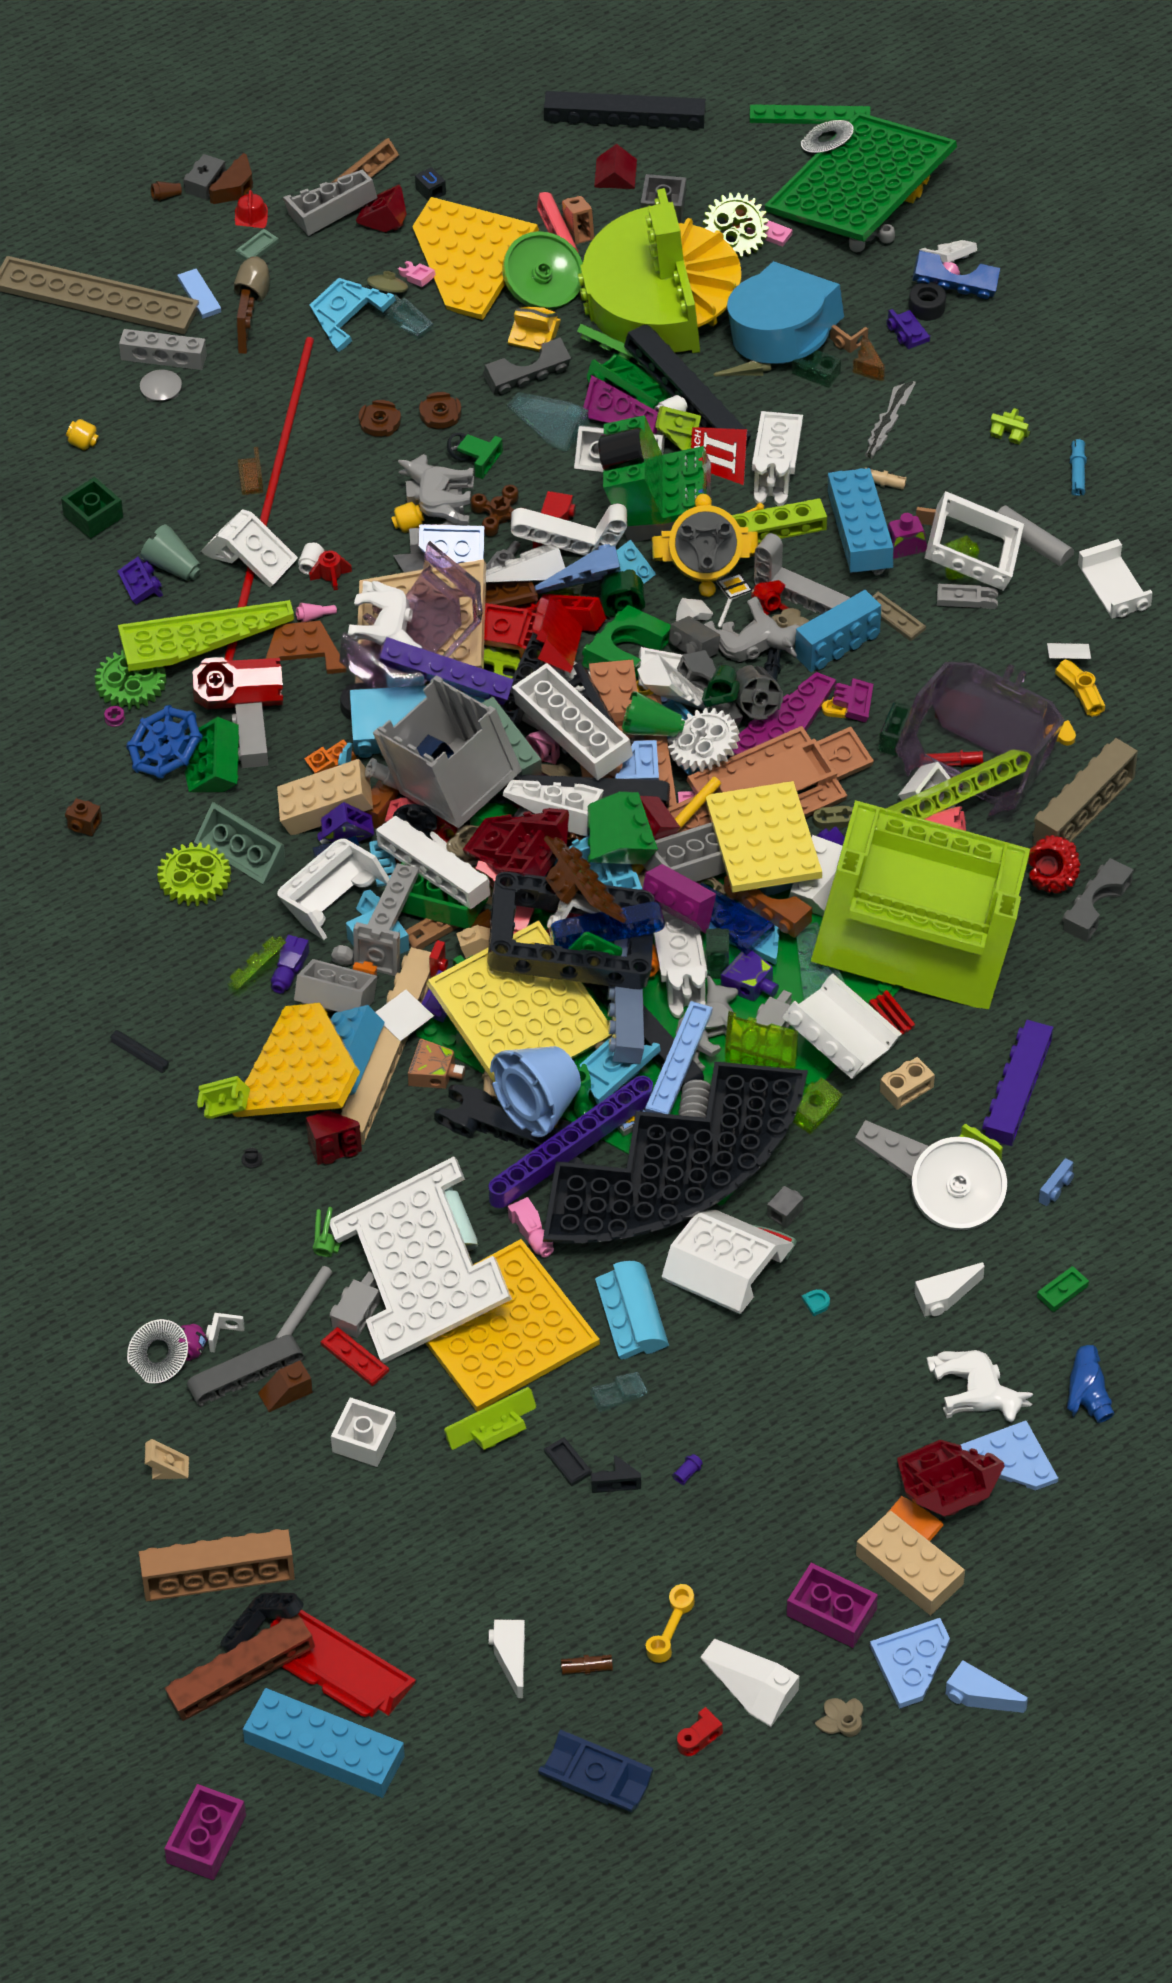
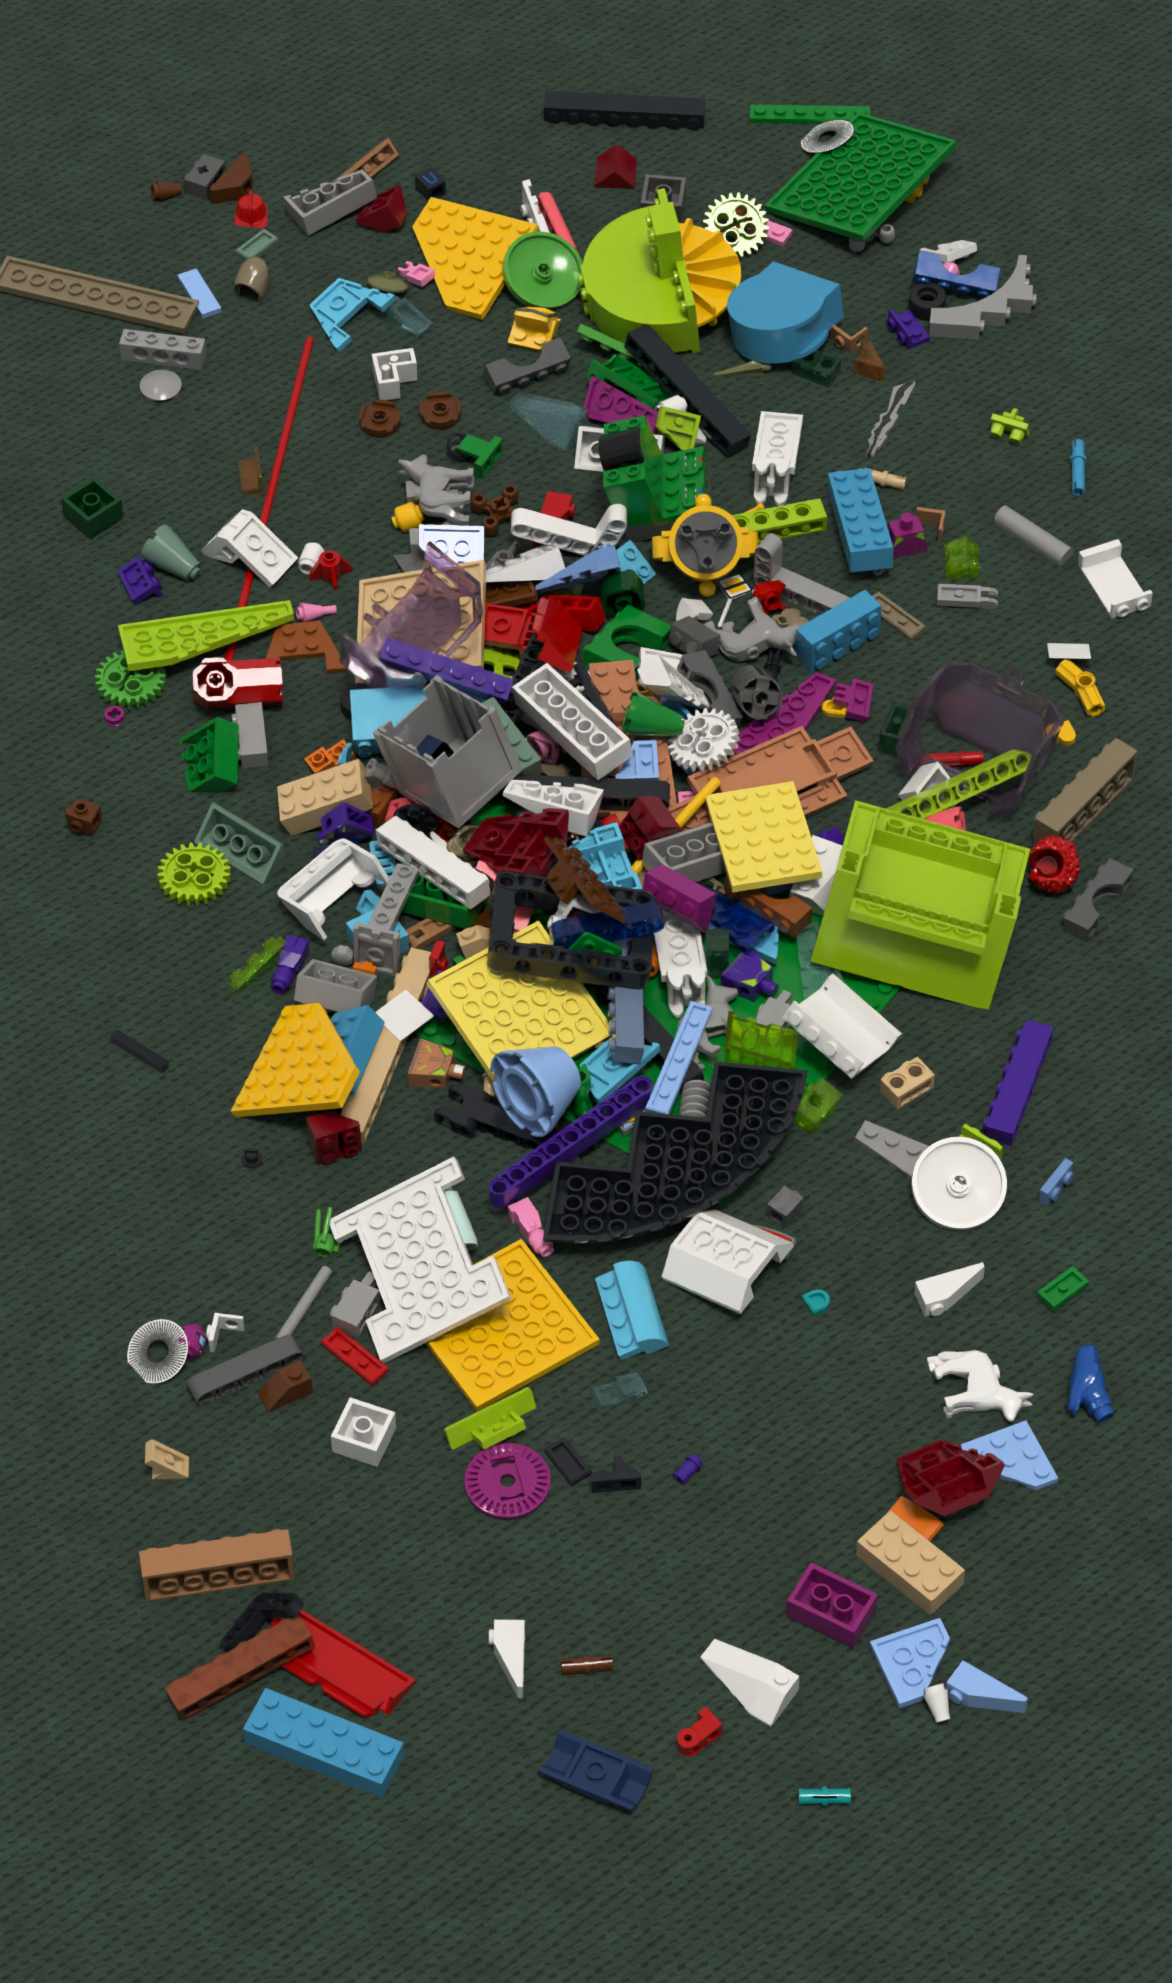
(82, 434): yellow head -> none
(157, 734): blue plate -> none
(205, 1832): magenta brick -> none
(223, 1097): lime hinge -> none
(244, 317): reddish brown wing -> none
(390, 621): white animal -> none
(392, 369): none -> white brick
(530, 207): none -> white wing
(530, 1476): none -> magenta piece
(578, 211): nougat torso -> none
(620, 830): green wedge -> none
(681, 1602): yellow piece -> none
(721, 687): dark green piece -> none
(724, 449): red sticker -> none
(833, 817): olive beam -> none
(839, 1715): dark tan plate -> none
(843, 1796): none -> teal pin
(893, 1010): red tile -> none
(937, 1700): none -> white cone
(969, 320): none -> light grey arch
(985, 520): white piece -> none

